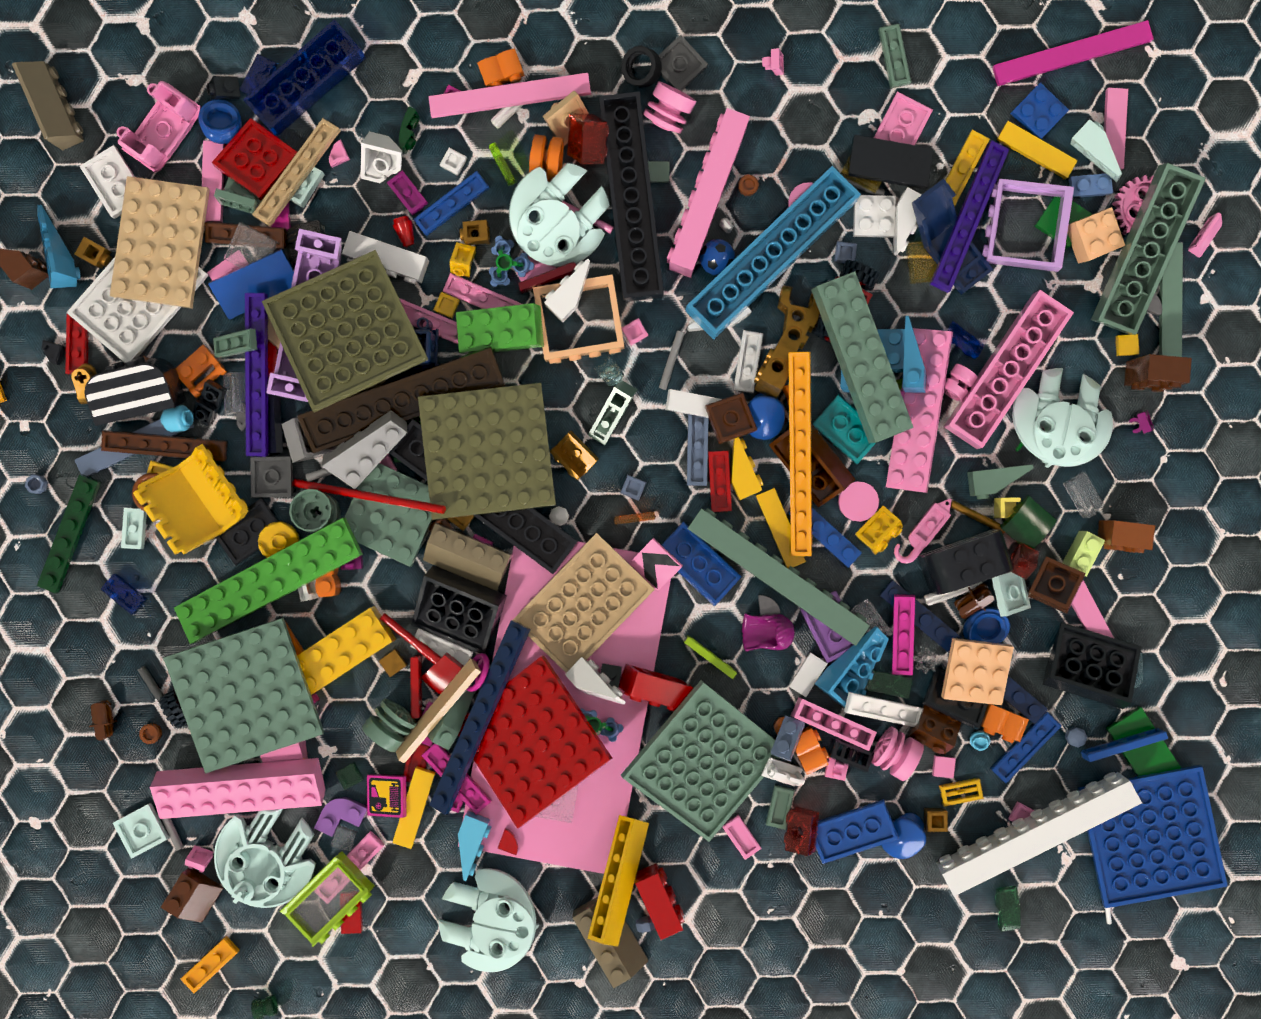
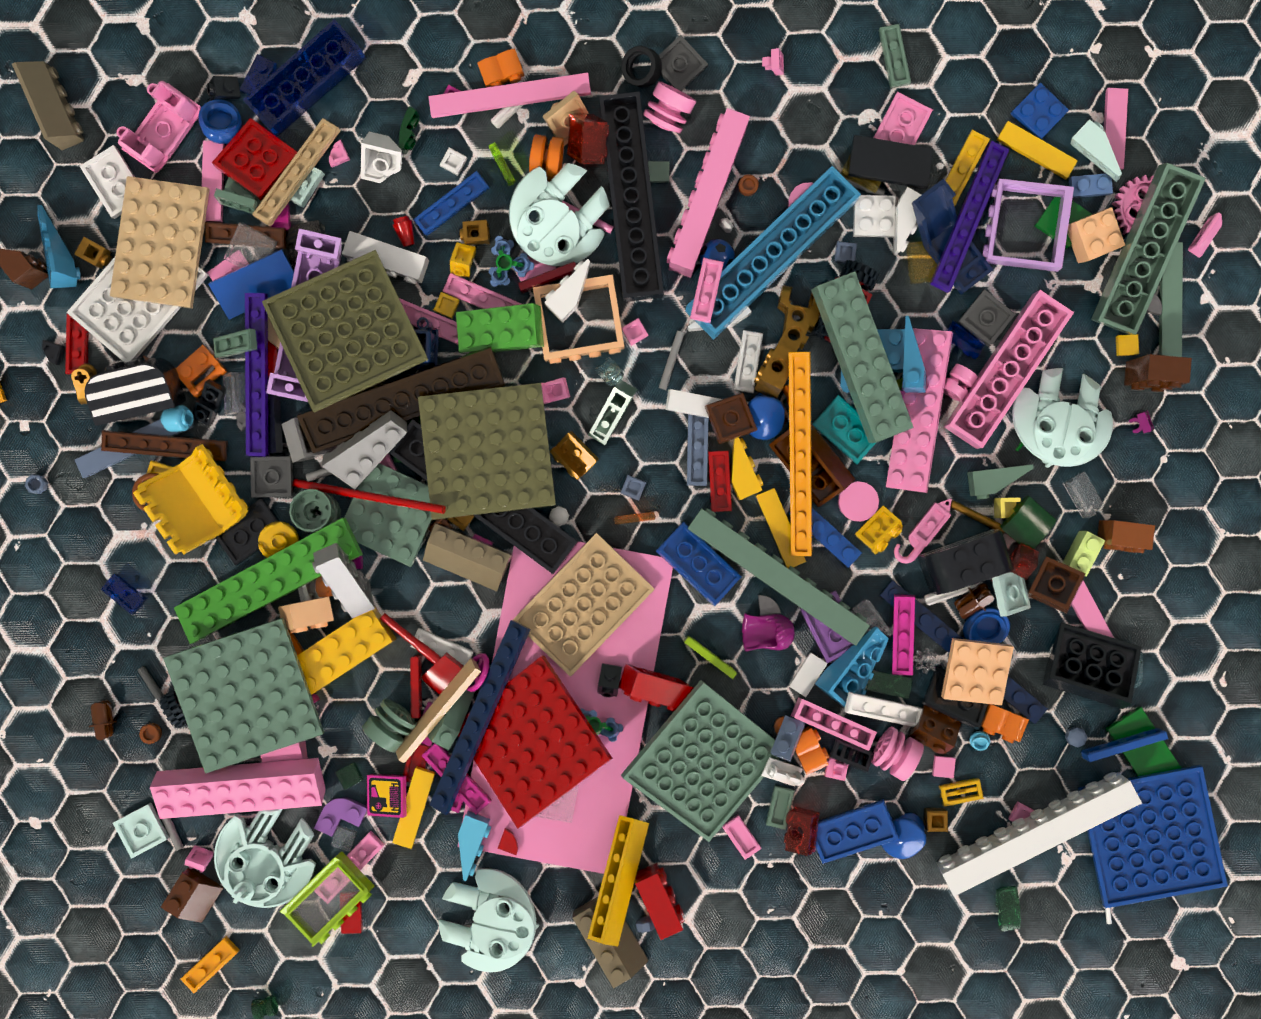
(68, 533): dark green plate -> none
(133, 528): light aqua plate -> none
(309, 613): none -> light nougat brick
(344, 580): none -> wedge
(393, 663): pearl gold tile -> none
(407, 193): magenta plate -> none
(458, 609): black slope -> none
(555, 390): none -> bright pink slope
(586, 678): white slope -> none
(655, 564): bright pink piece -> none
(706, 290): none -> bright pink tile
(986, 318): none -> dark grey plate
(1022, 751): blue tile -> none
(1072, 53): dark pink tile -> none

